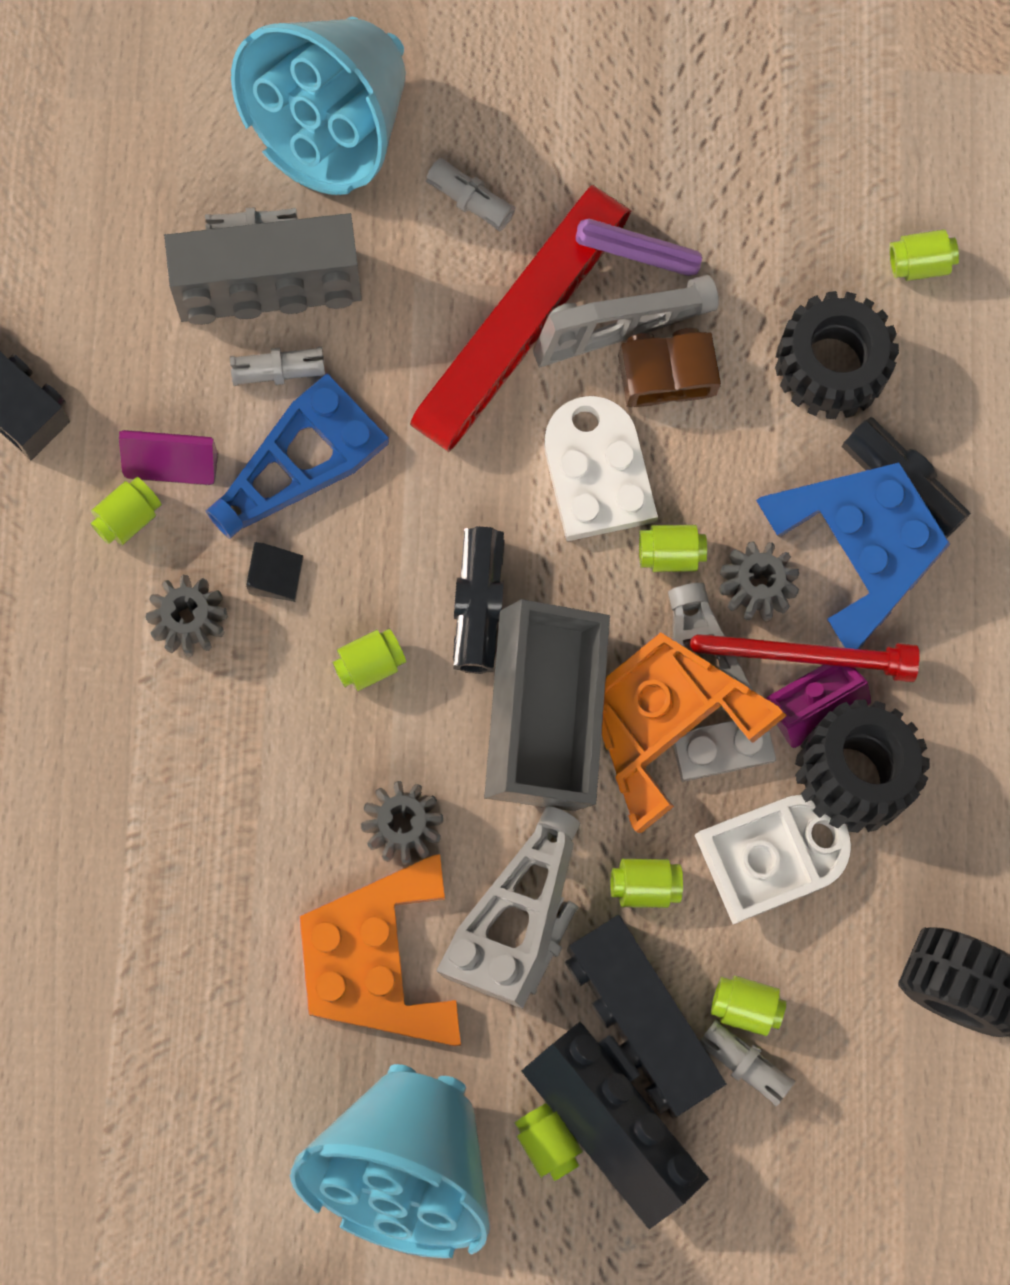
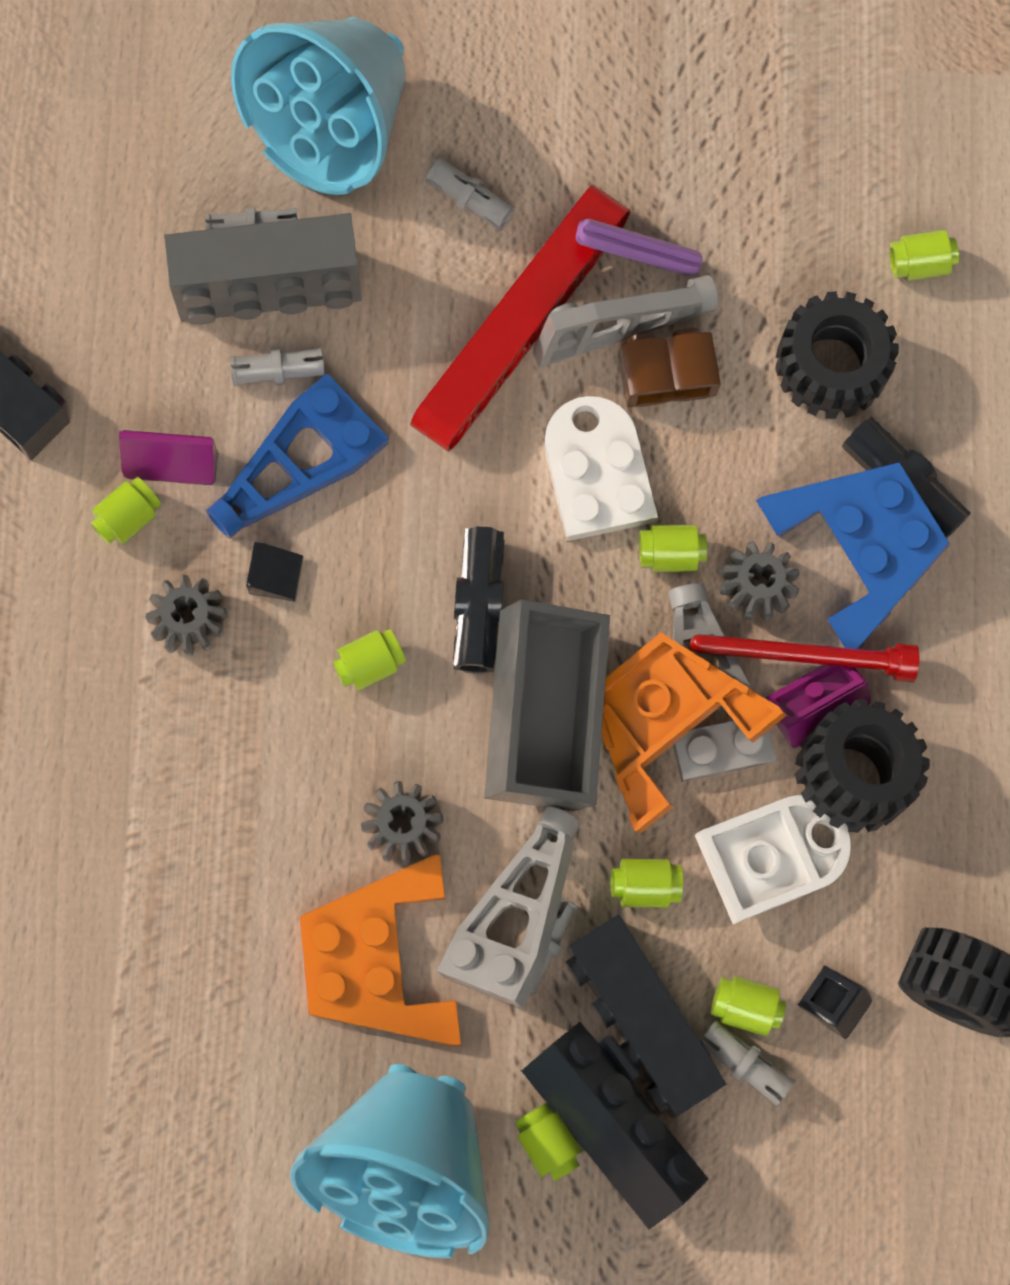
(835, 1002): none -> black slope

